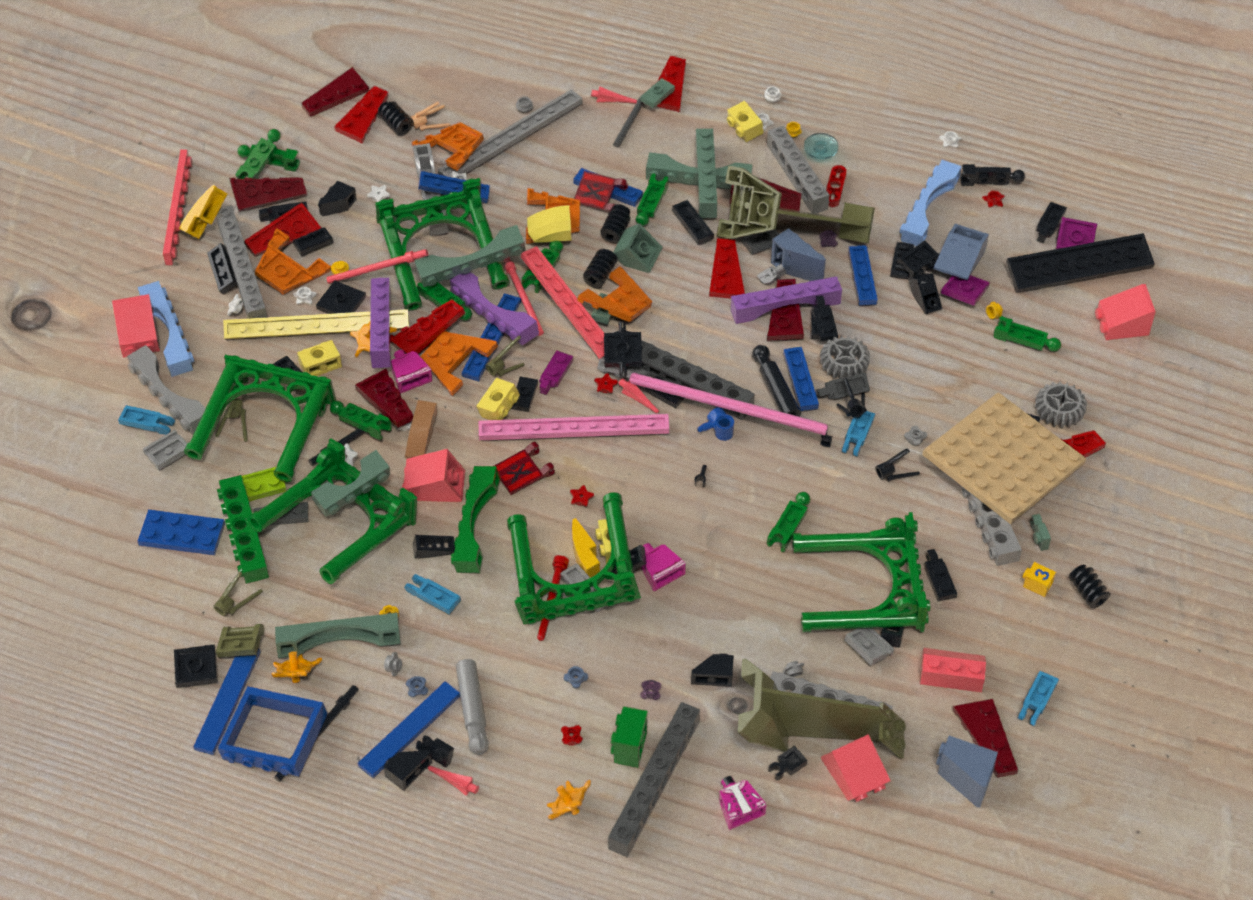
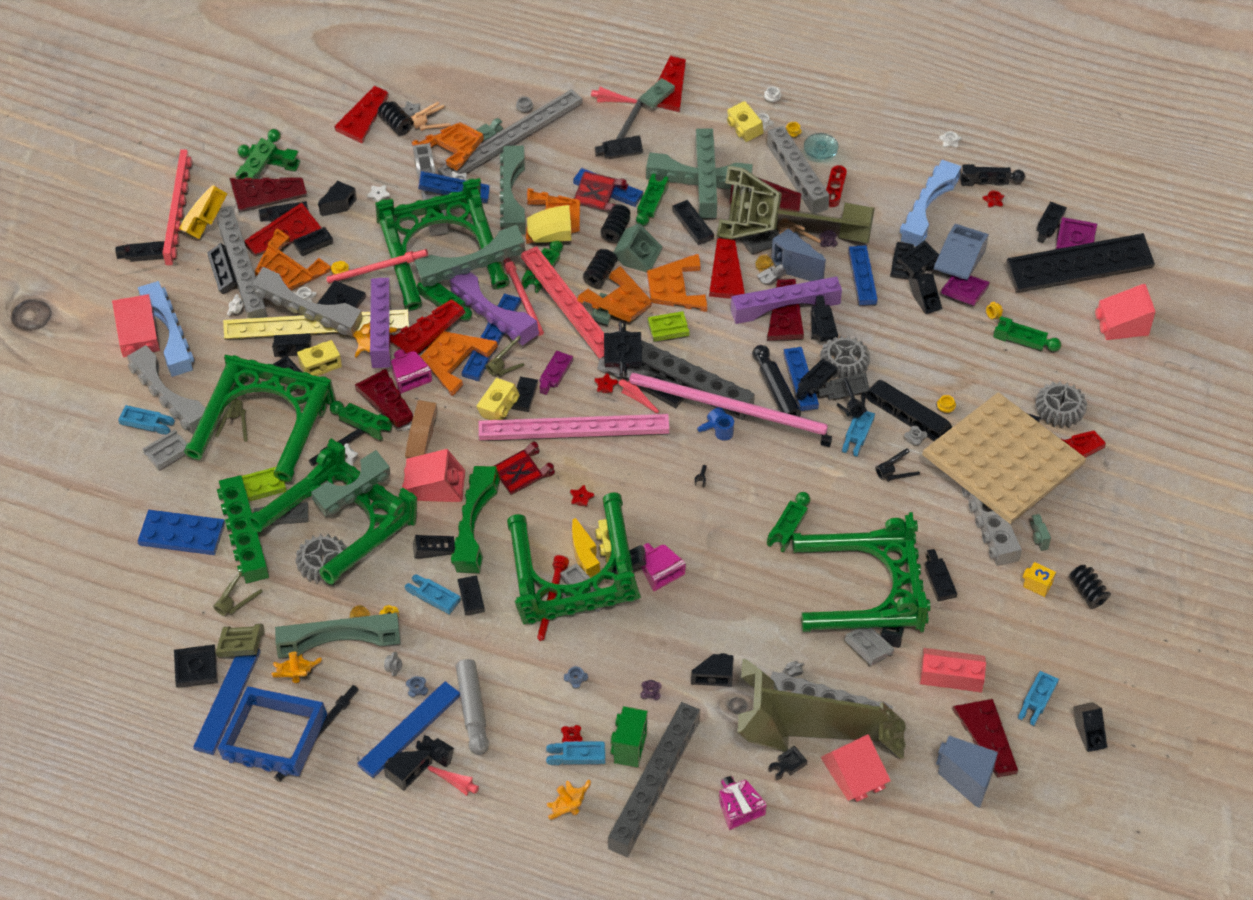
(140, 251): none -> black hinge
(290, 344): none -> black bracket
(311, 553): none -> light grey gear
(338, 91): dark red wing -> none
(340, 316): none -> light grey arch
(359, 611): none -> clear yellow plate
(411, 108): none -> light grey plate
(471, 595): none -> black plate
(489, 131): none -> sand green plate
(513, 165): none -> sand green arch
(576, 753): none -> dark azure hinge
(620, 147): none -> black hinge
(668, 285): none -> orange wing
(668, 326): none -> lime plate
(763, 262): none -> clear yellow plate
(784, 224): none -> light nougat plant
(815, 378): none -> black hinge
(907, 409): none -> black beam
(946, 404): none -> yellow plate
(1090, 726): none -> black slope

